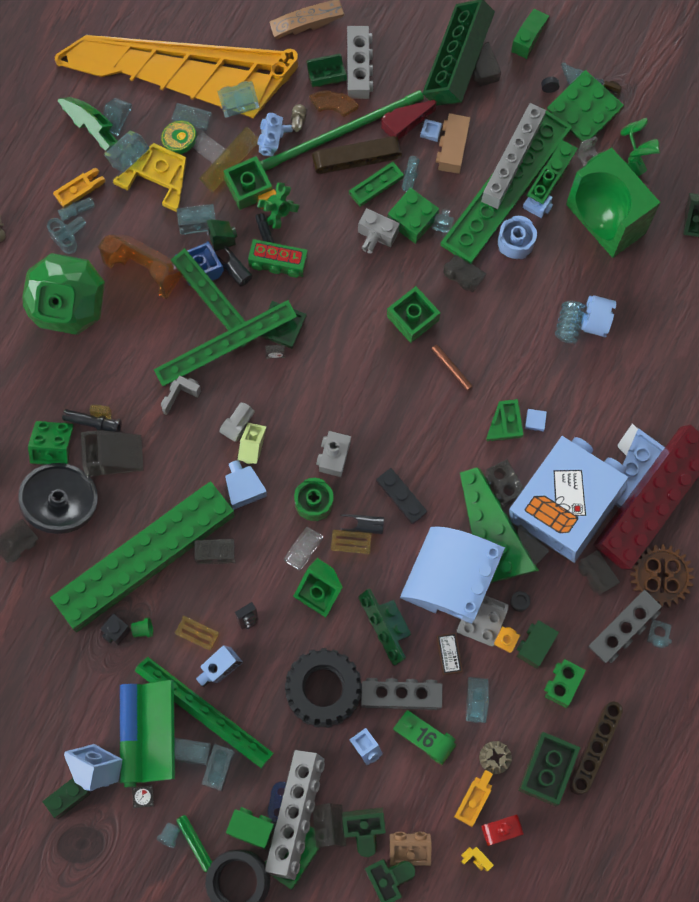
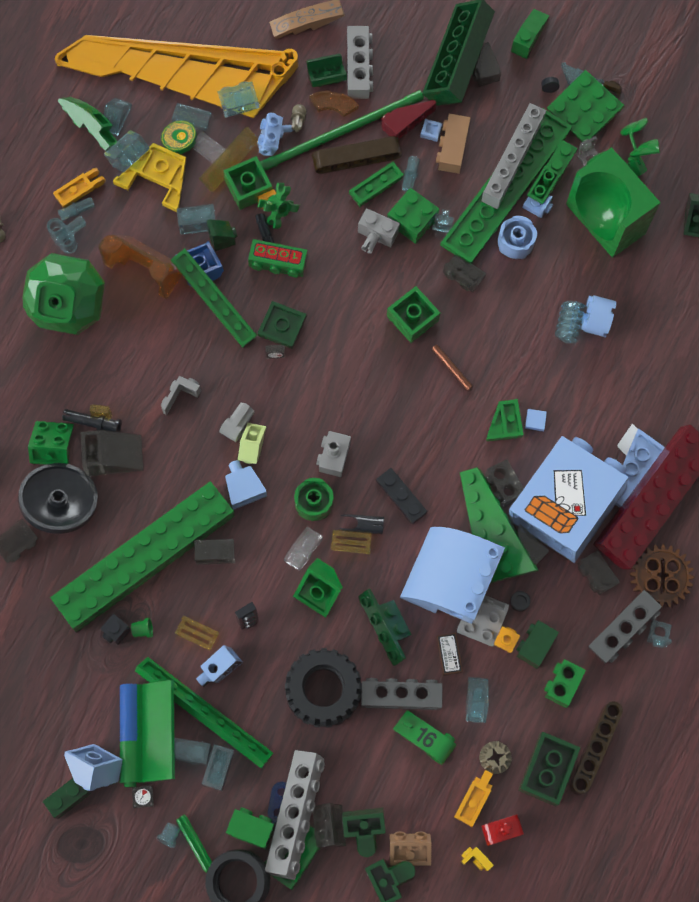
(225, 343): green plate -> none
(236, 269): black piece -> none
(366, 746): light blue bracket -> none

